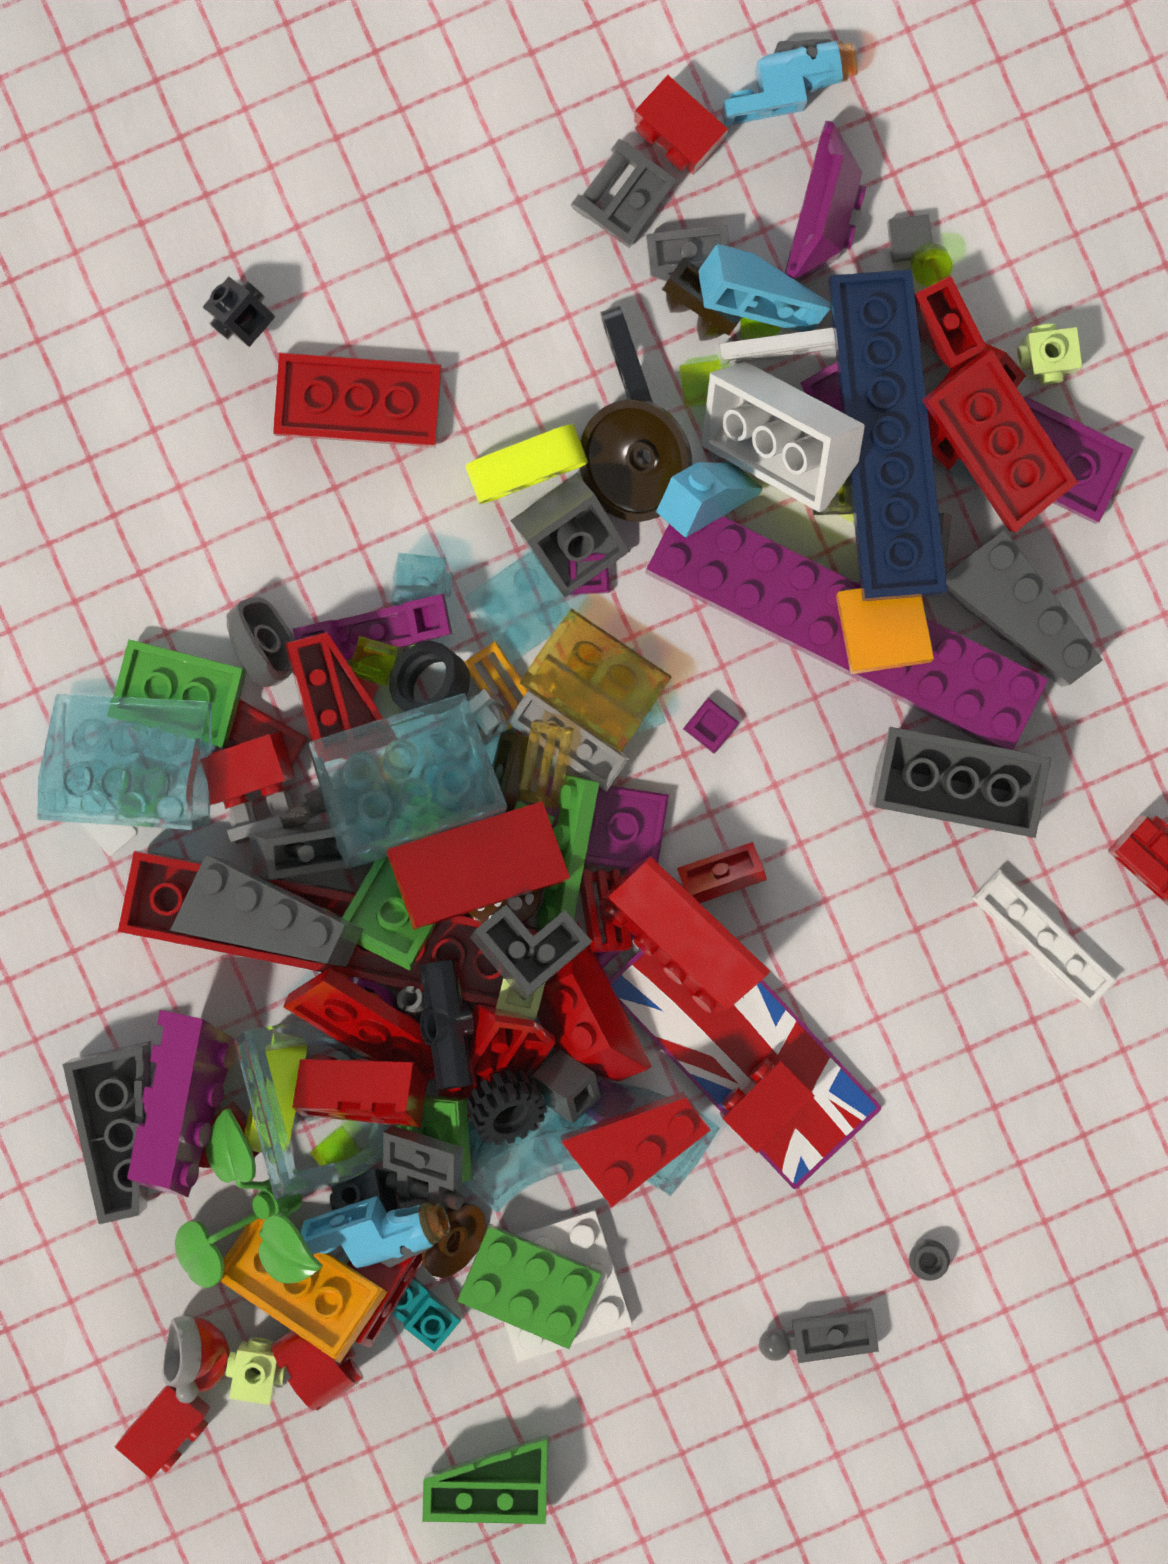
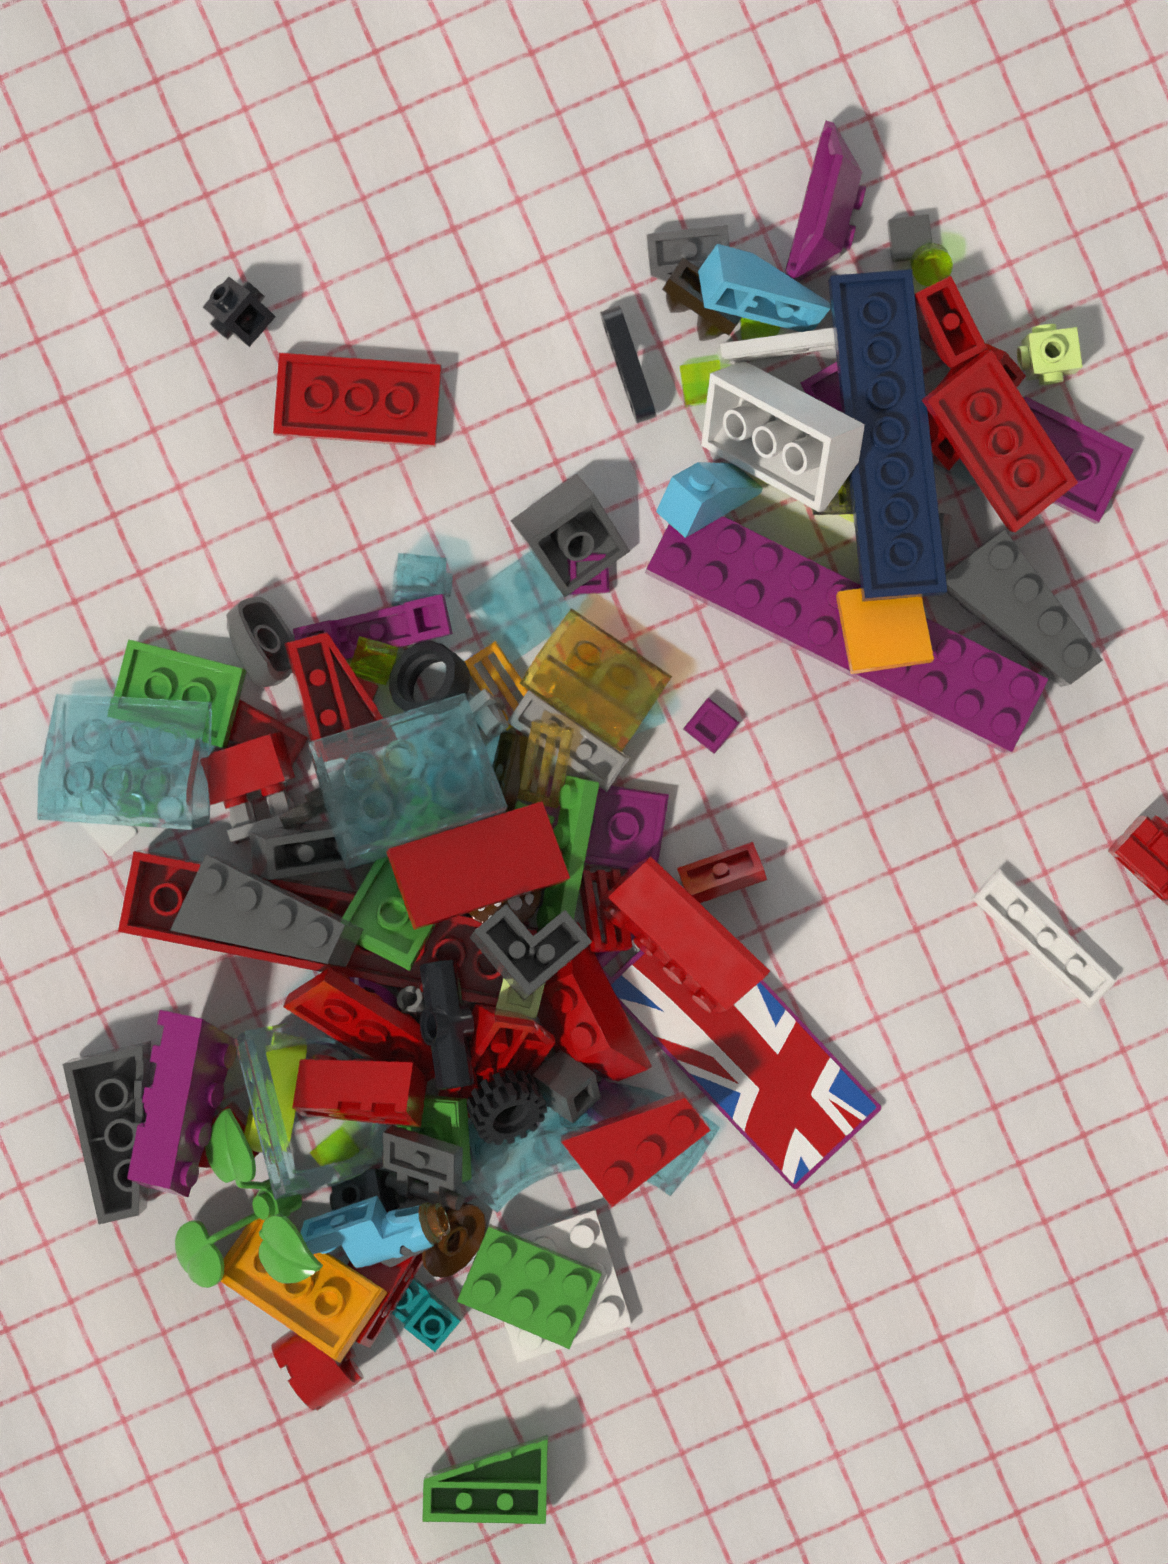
(160, 1430): red brick -> none
(194, 1356): light grey piece -> none
(254, 1384): yellowish green brick -> none
(526, 463): neon yellow beam -> none
(616, 465): dark brown dish -> none
(634, 201): dark grey plate -> none
(679, 126): red brick -> none
(765, 1103): red brick -> none
(787, 74): medium azure plate -> none
(823, 1337): dark grey plate -> none
(935, 1270): dark grey plate -> none
(960, 782): dark grey slope -> none

